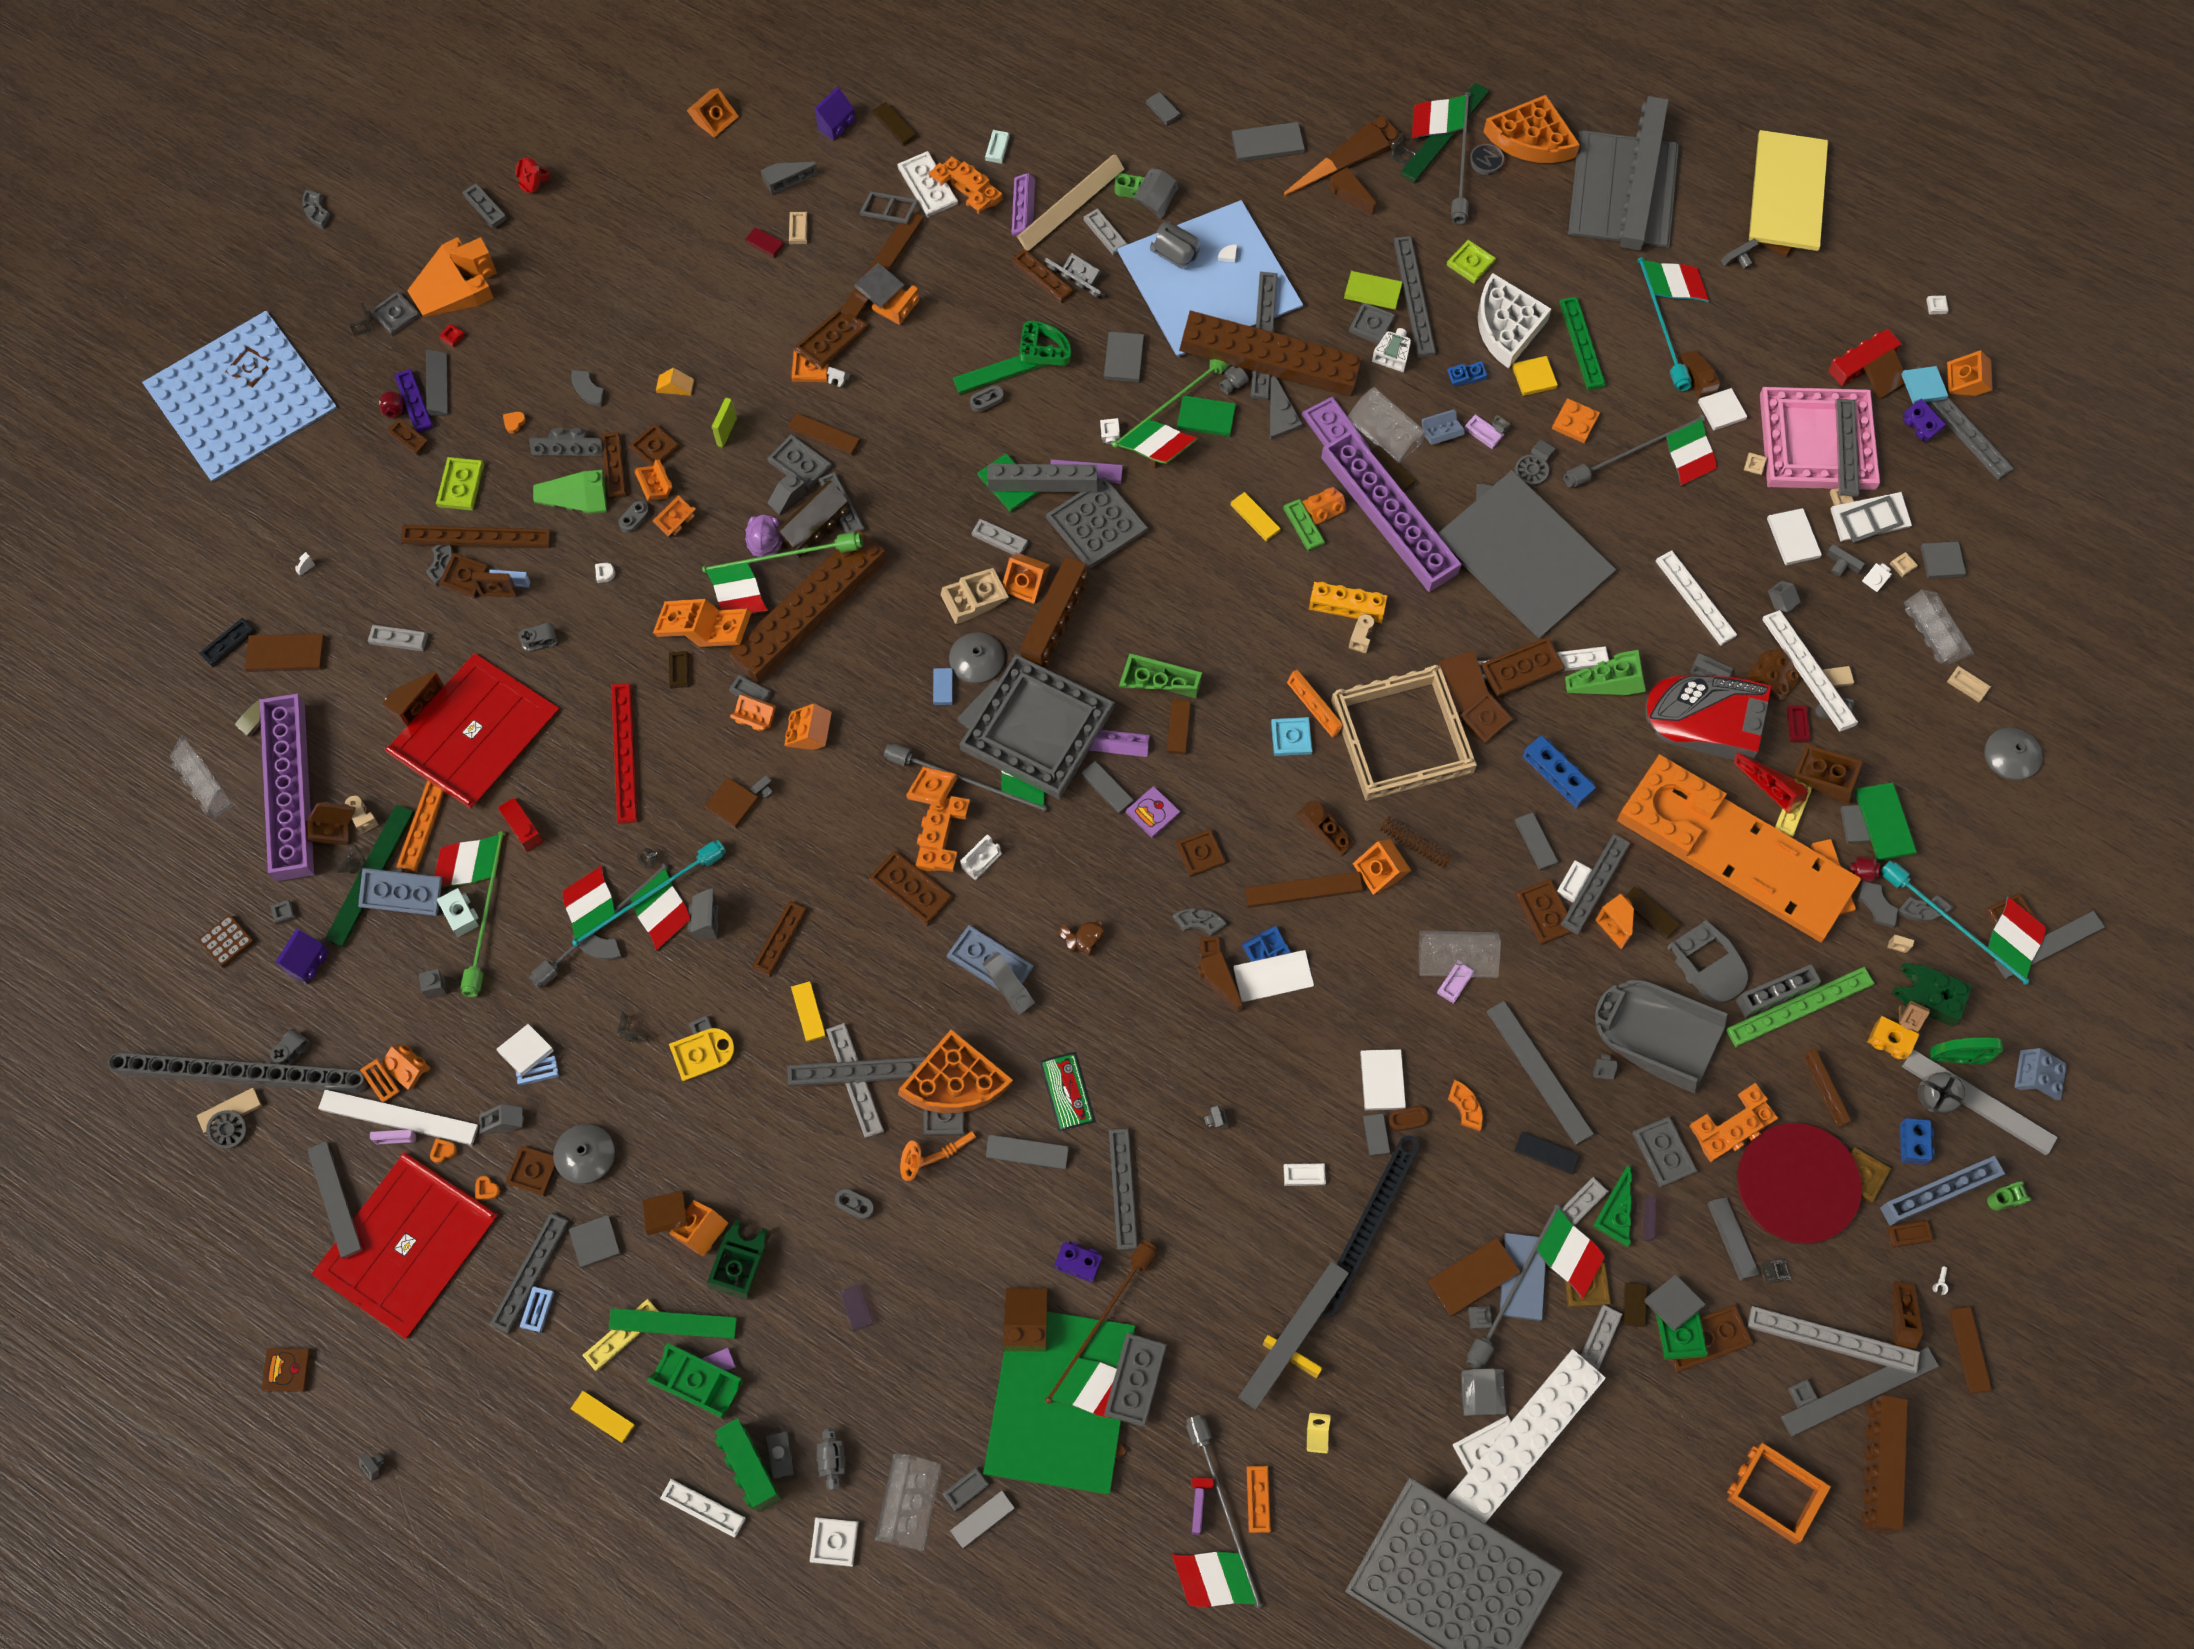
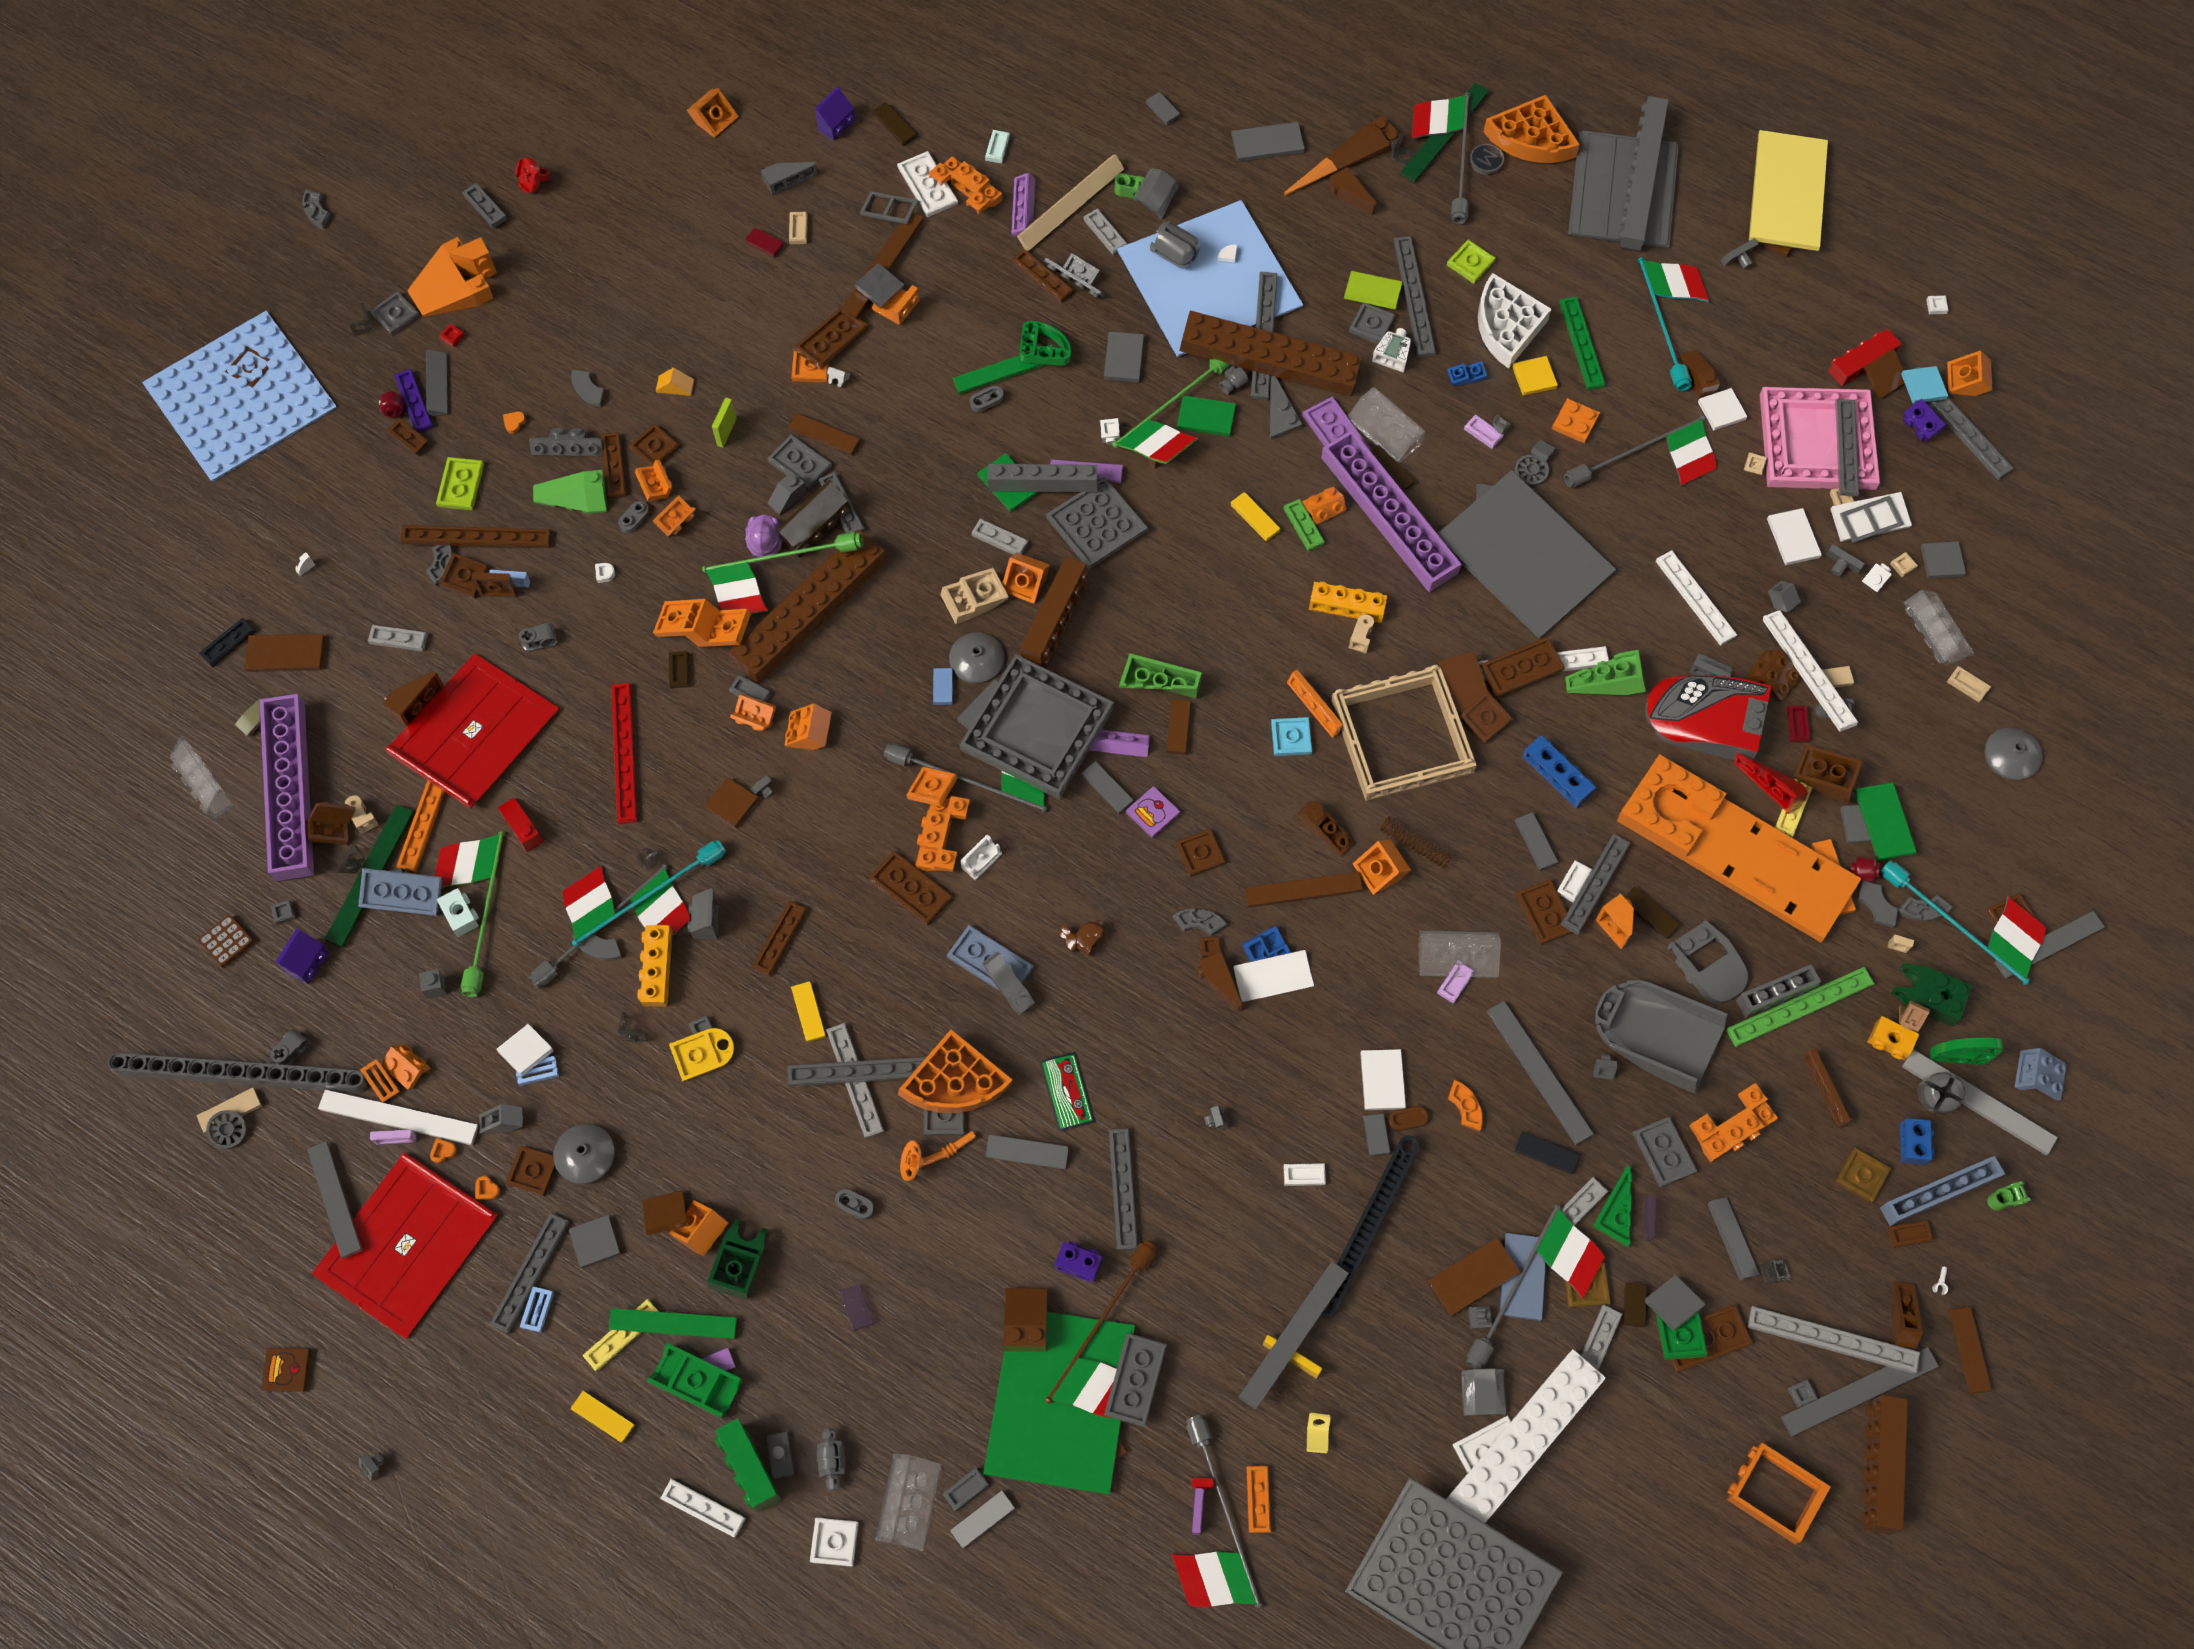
(656, 965): none -> light orange brick
(1442, 427): sand blue bracket -> none
(1799, 1183): dark red tile -> none

